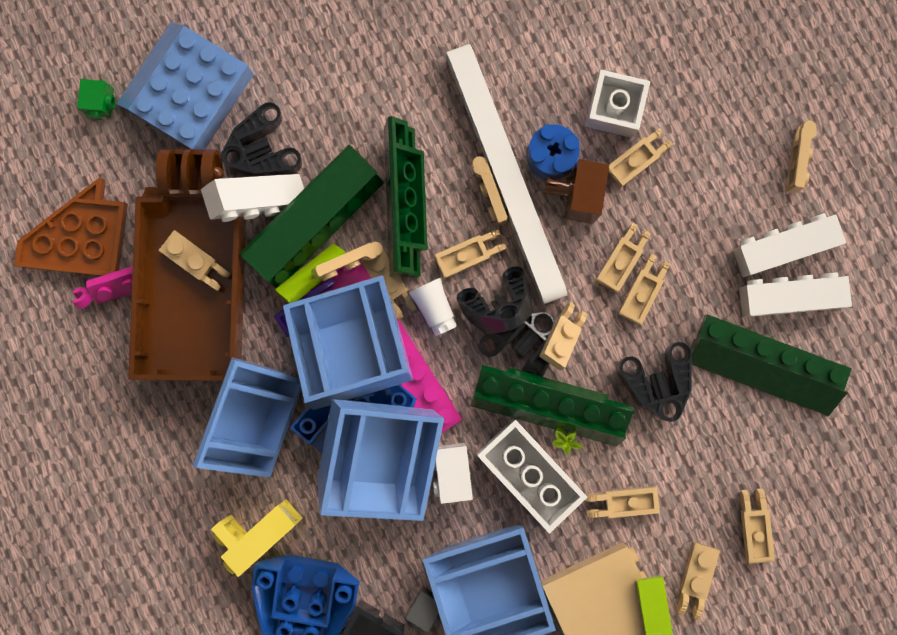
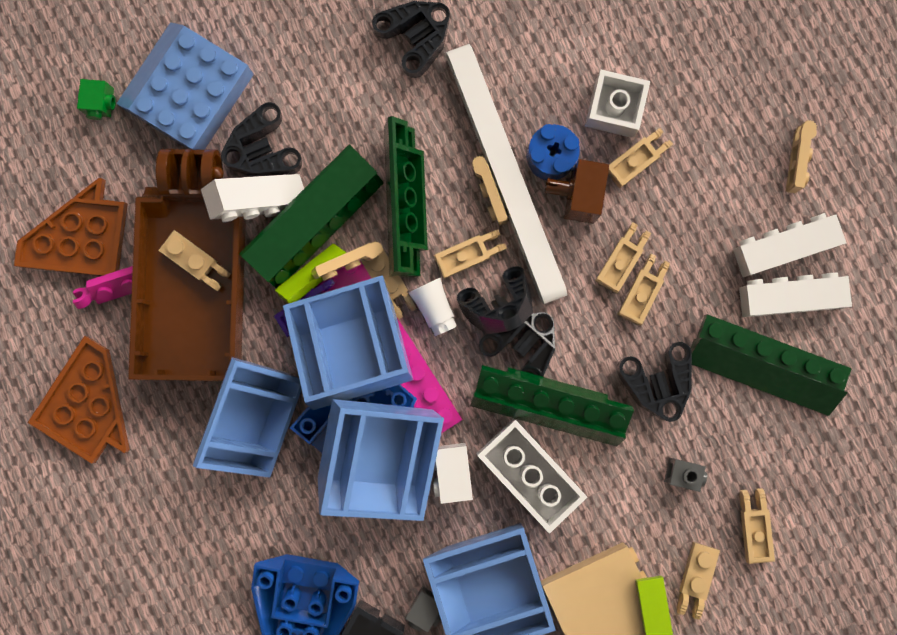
(84, 404): none -> dark orange wing
(249, 546): light yellow brick -> none
(405, 17): none -> black connector
(563, 337): tan hinge -> none
(566, 441): lime plant -> none
(625, 502): tan hinge -> none
(685, 474): none -> dark grey brick

